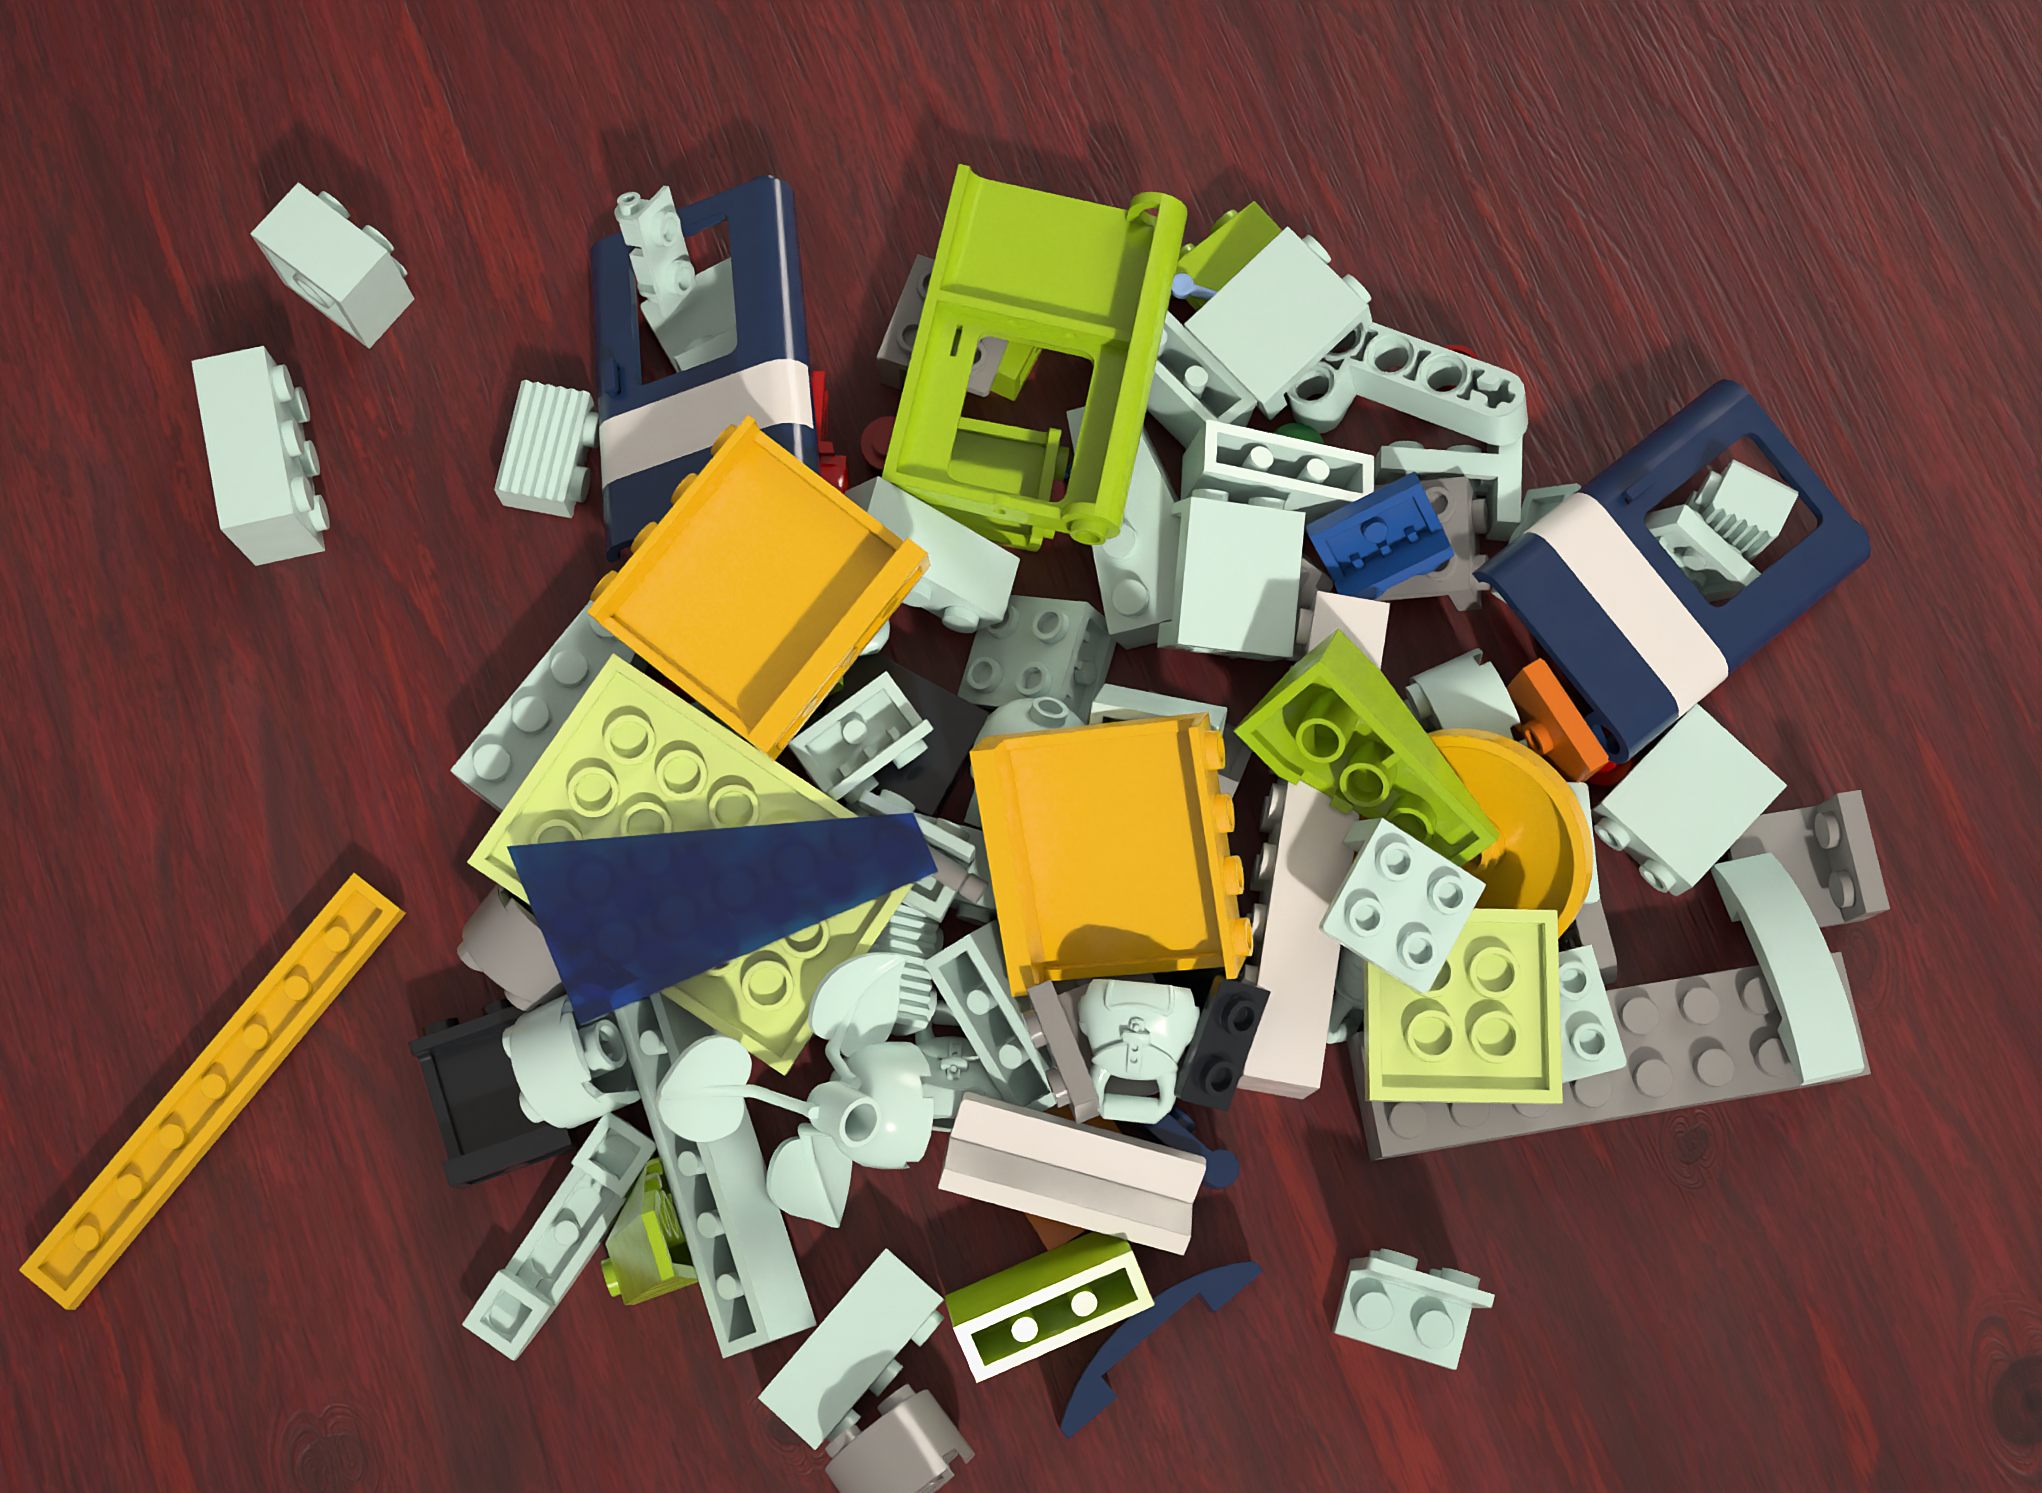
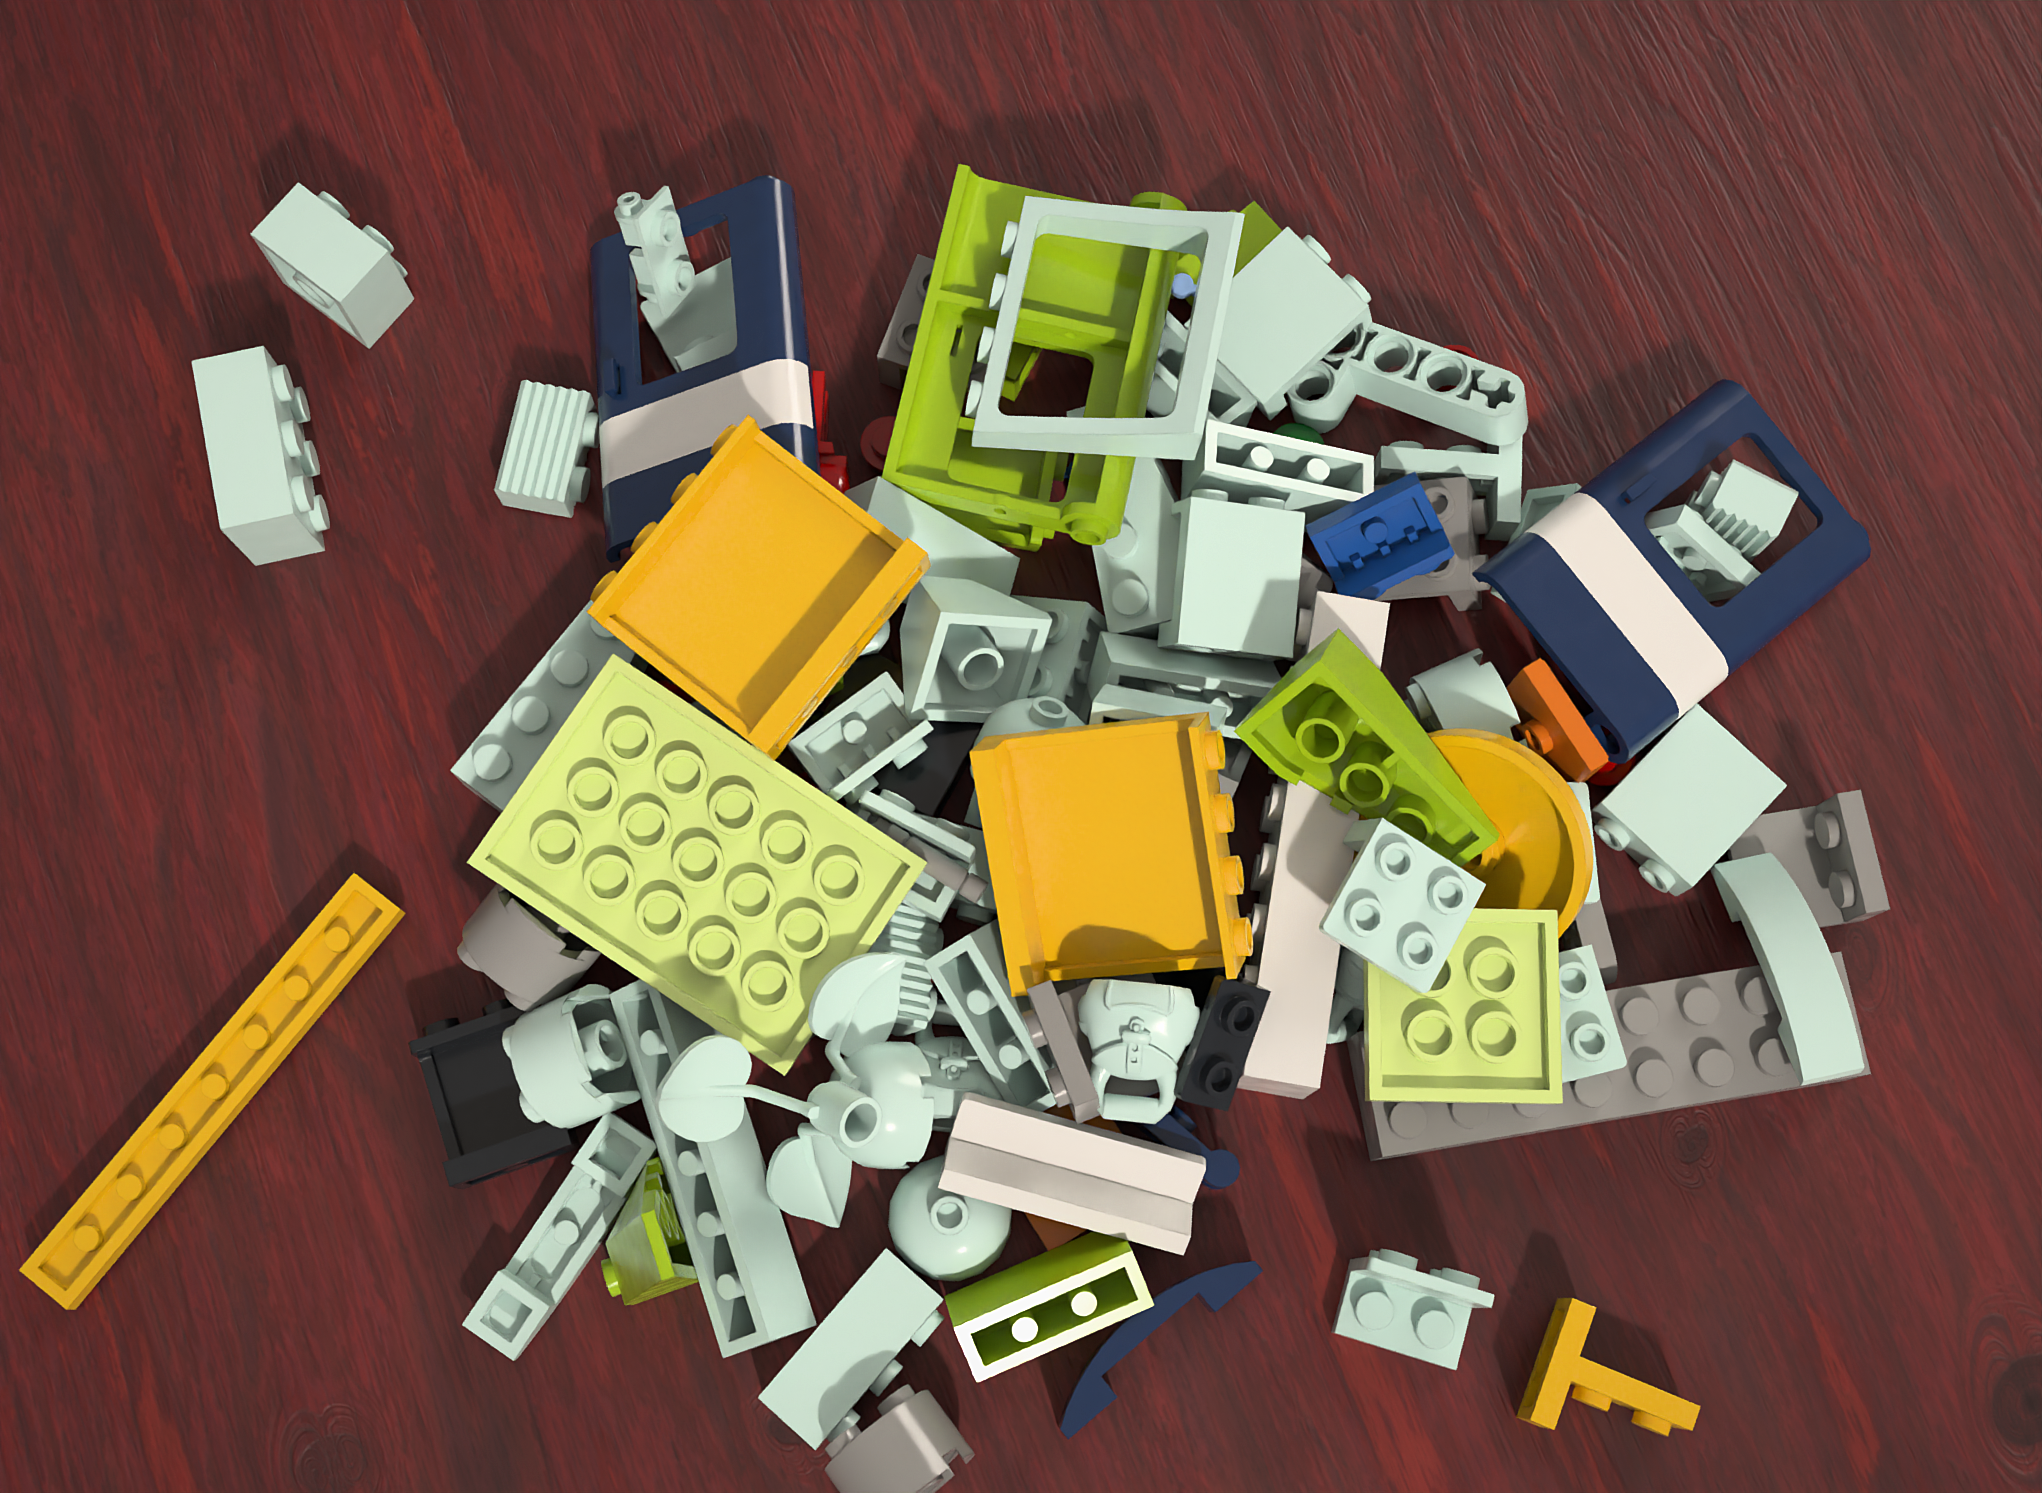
(674, 905): clear blue wing -> none
(943, 1230): none -> light aqua cylinder
(967, 649): none -> light aqua slope
(1182, 674): none -> light aqua brick
(1208, 235): none -> light aqua windscreen
(1595, 1385): none -> yellow bracket

